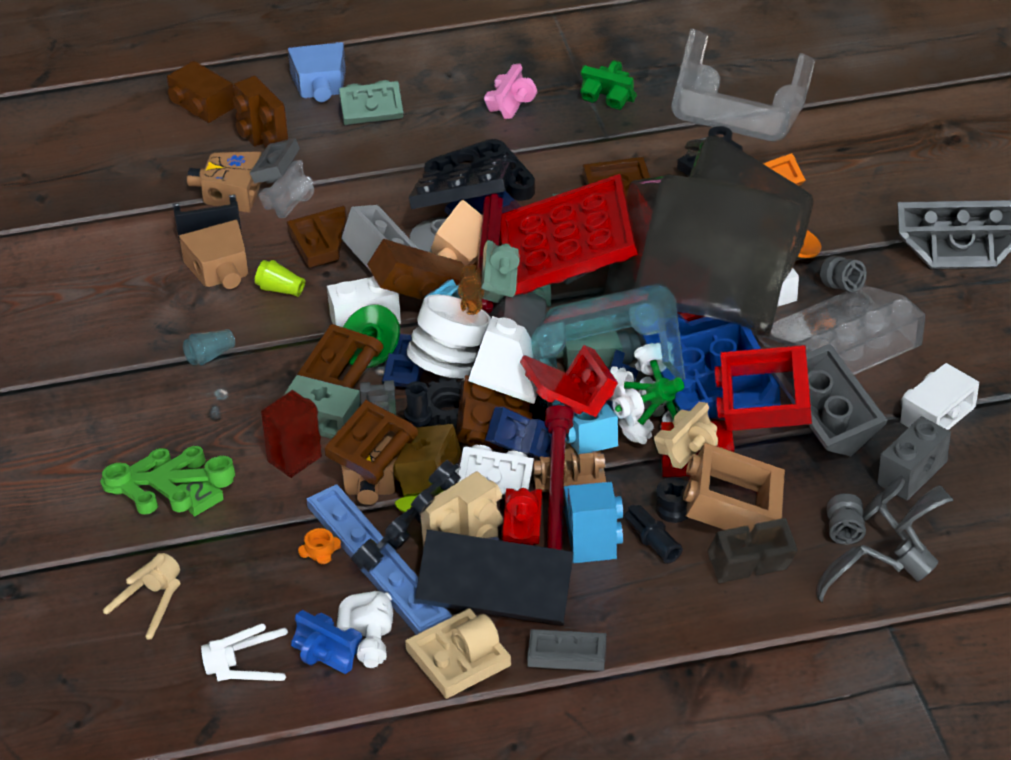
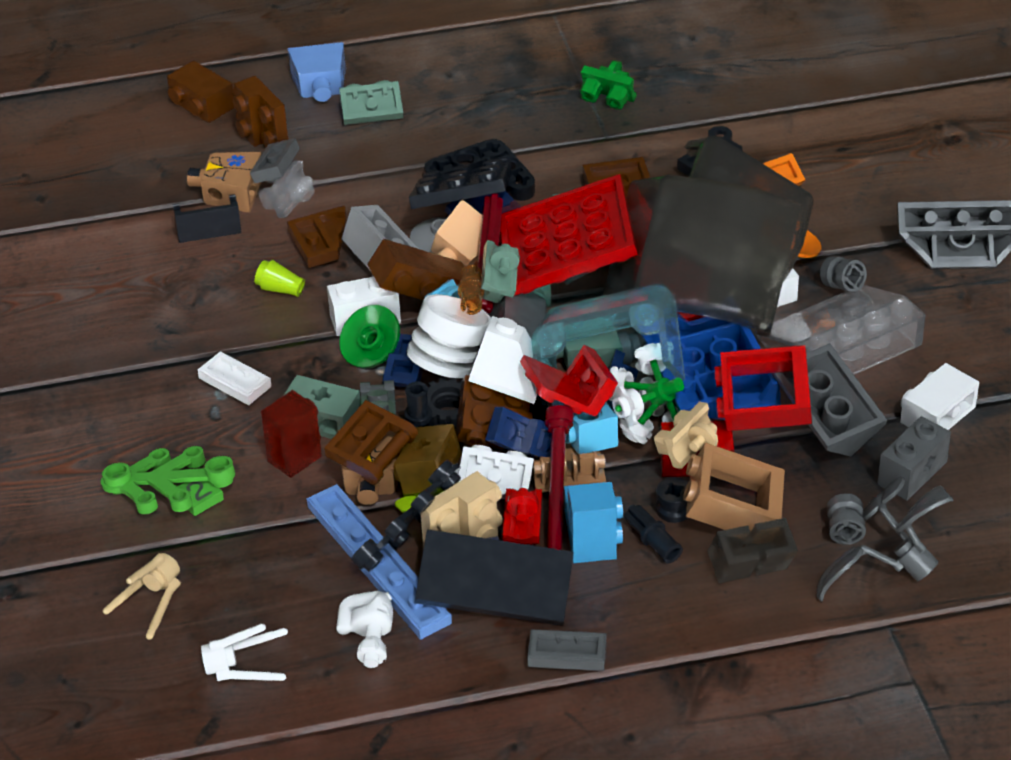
(206, 346): clear light blue cone -> none
(216, 254): medium nougat torso -> none
(234, 378): none -> white plate
(319, 545): orange plate -> none
(322, 641): blue hips -> none
(334, 353): reddish brown plate -> none
(459, 652): tan plate -> none
(510, 92): bright pink hips -> none
(699, 102): clear windscreen -> none

